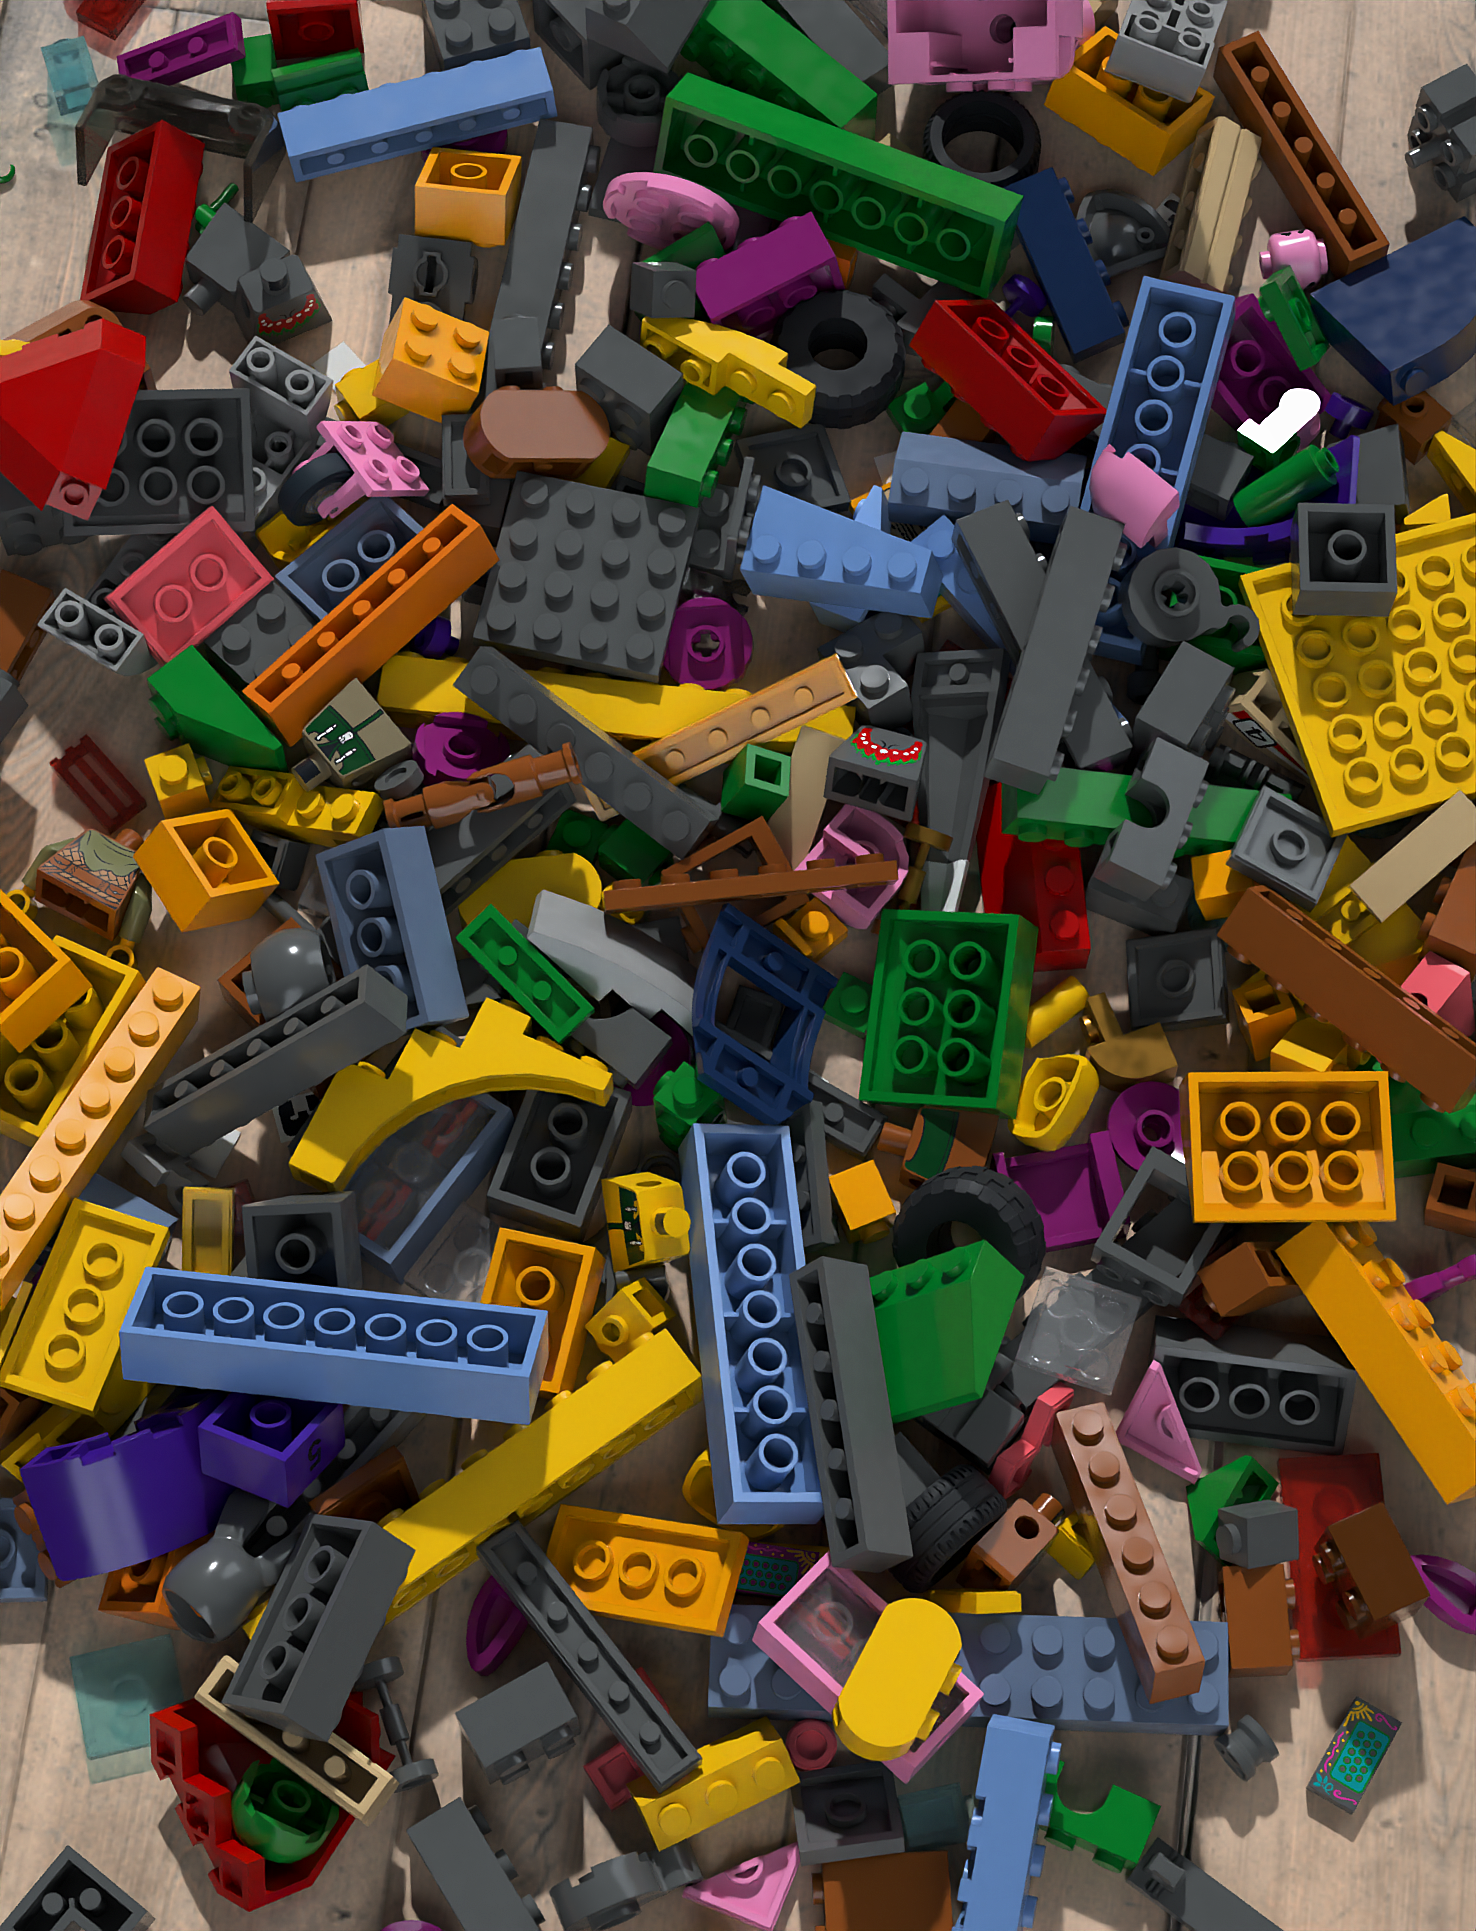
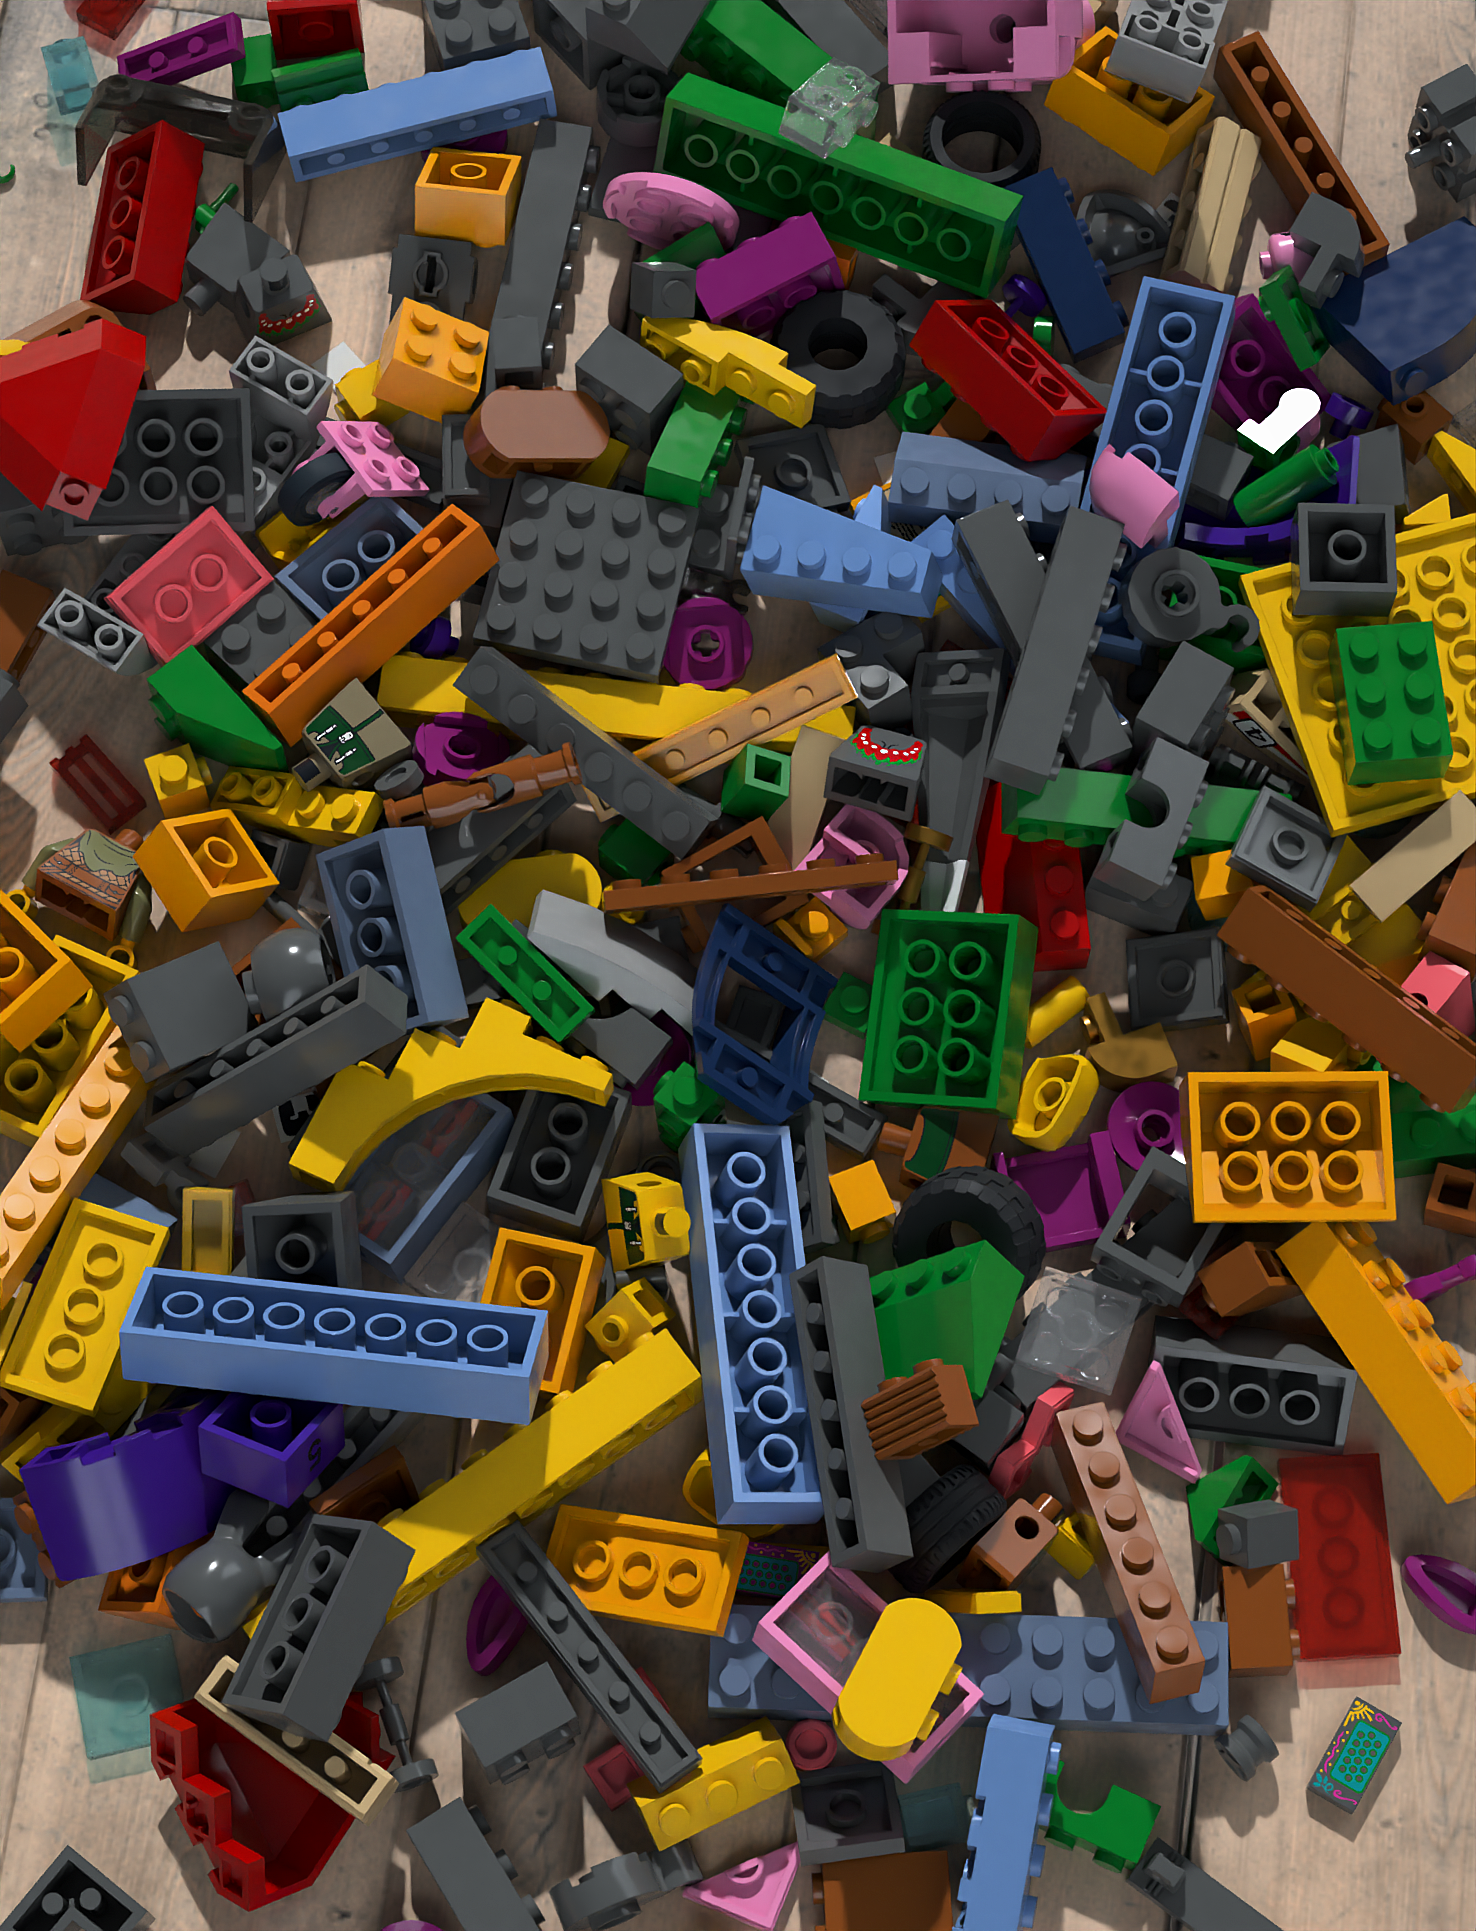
(180, 1011): none -> dark grey brick
(280, 1813): green cylinder -> none
(577, 835): green plate -> none
(830, 108): none -> clear brick
(919, 1410): none -> dark orange brick
(1334, 239): none -> dark grey brick
(1369, 1571): reddish brown brick -> none
(1390, 703): none -> green brick

